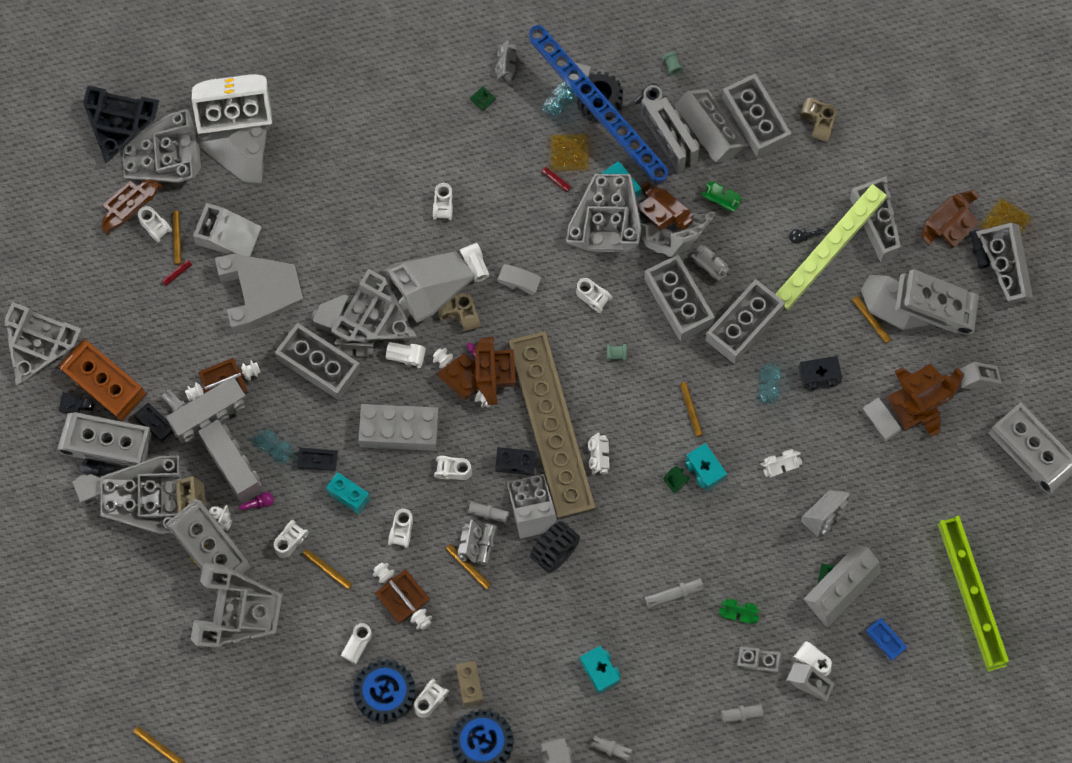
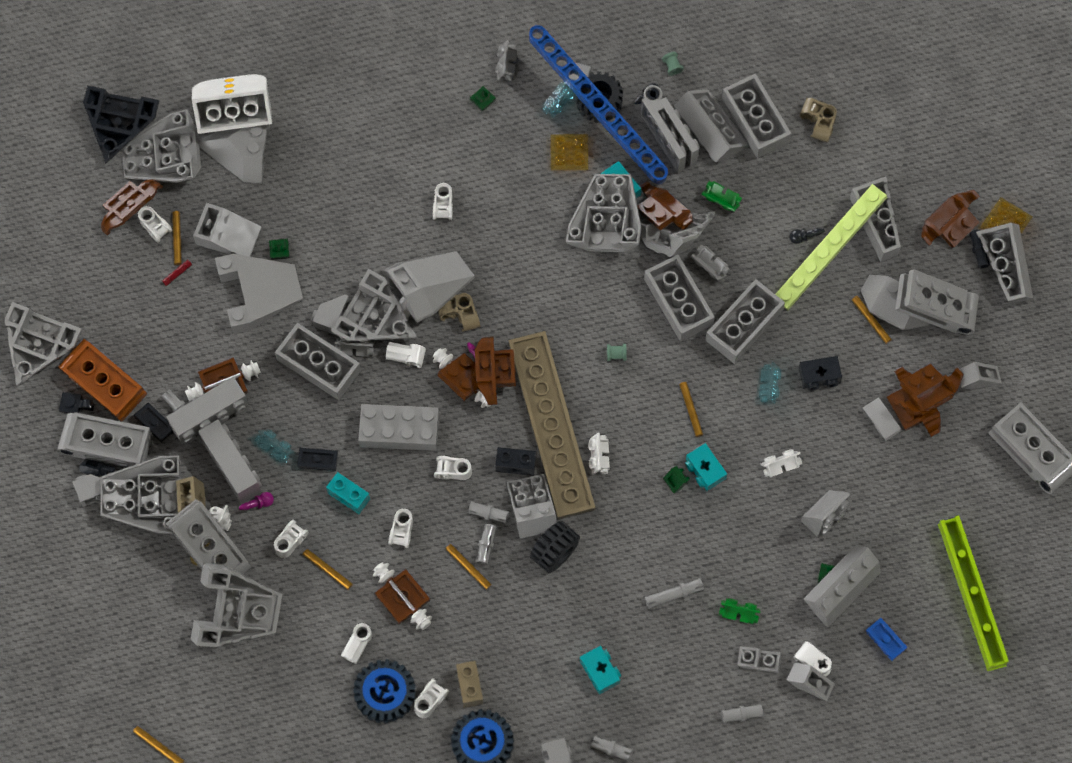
(279, 249): none -> dark green tile
(471, 535): light grey hinge -> none
(474, 260): white piece -> none
(519, 278): light grey slope -> none
(556, 179): dark red wheel -> none
(595, 297): white piece -> none

